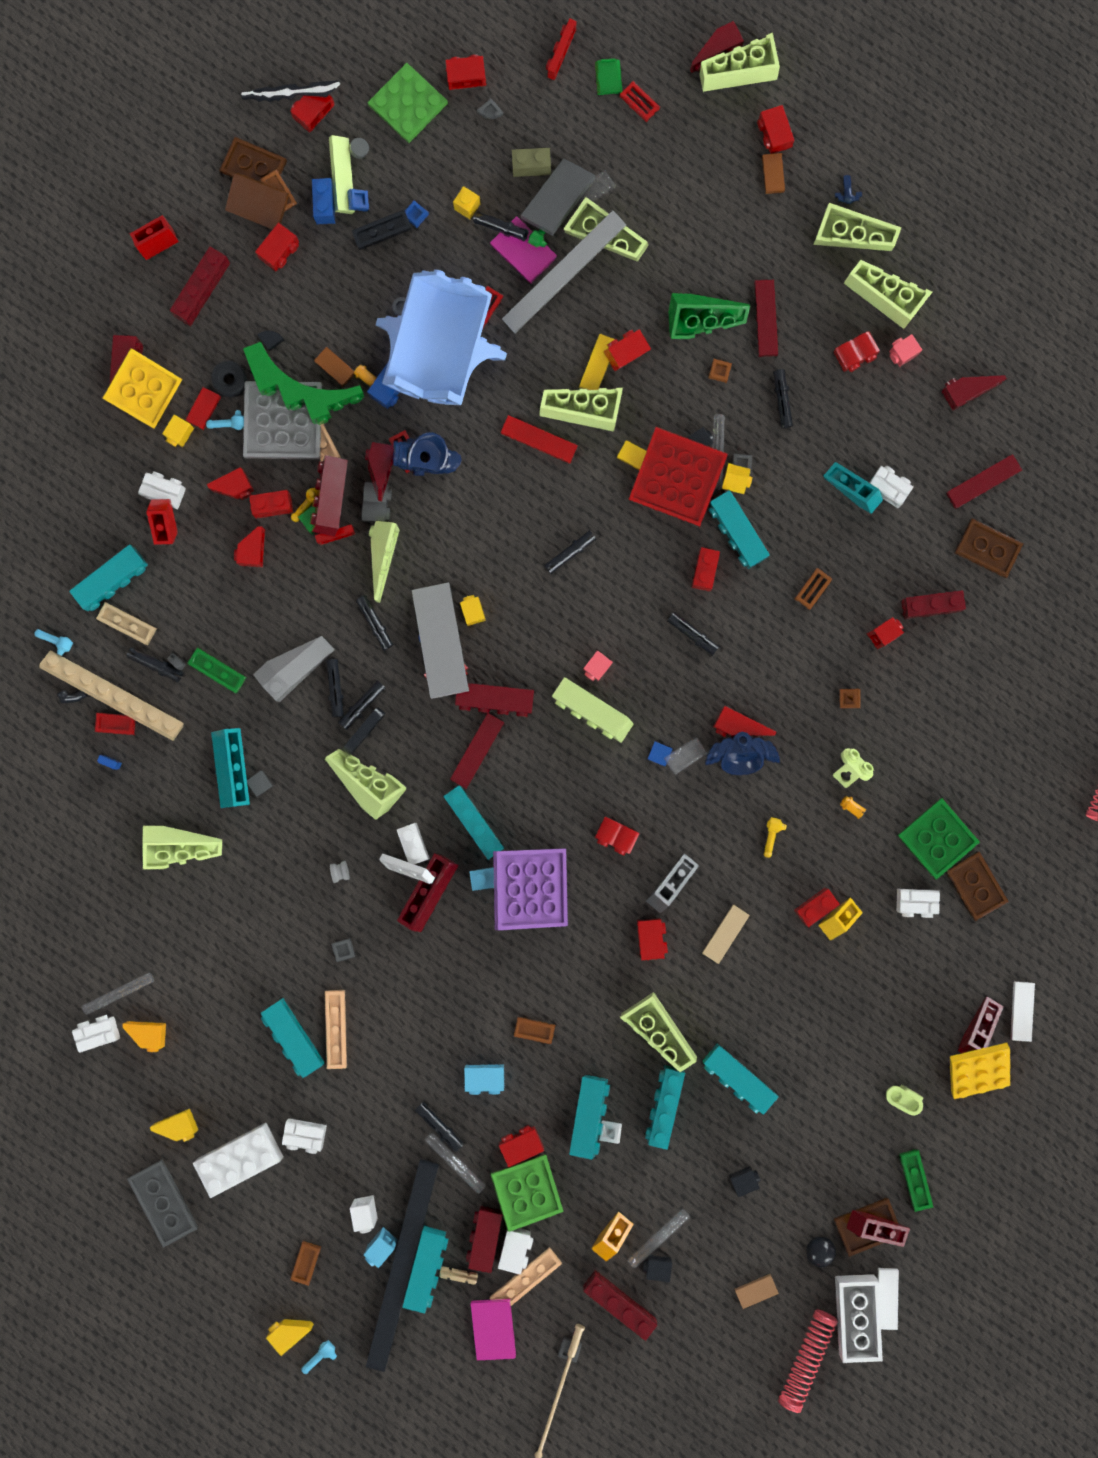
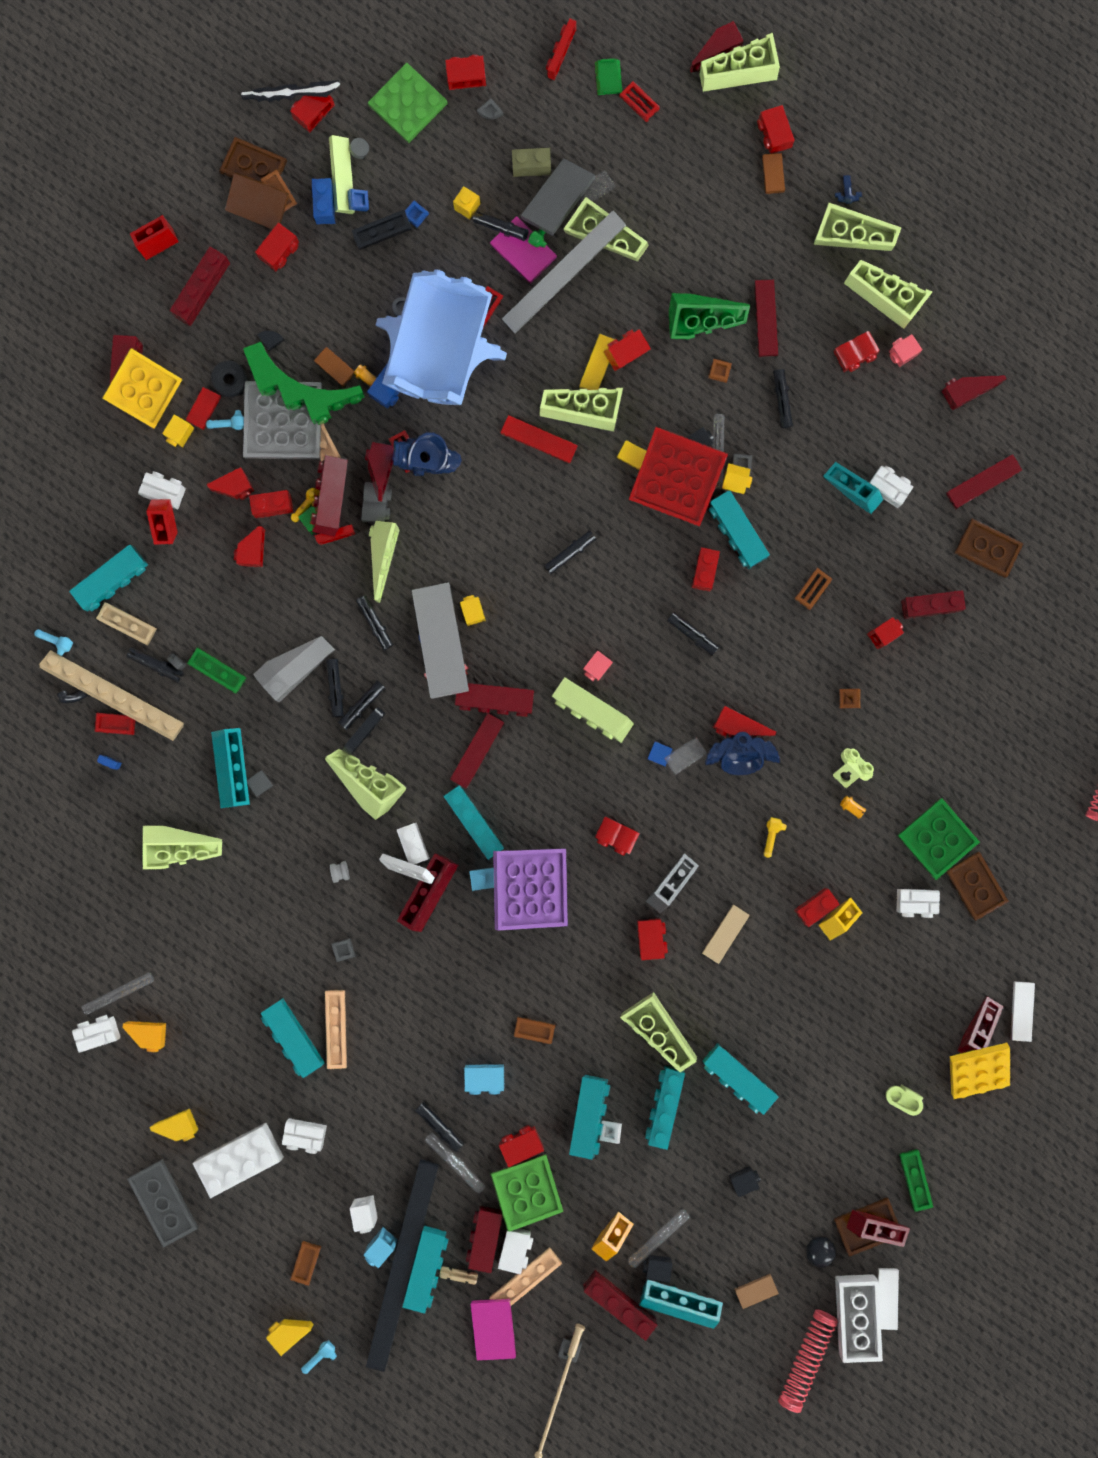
(681, 1304): none -> teal brick

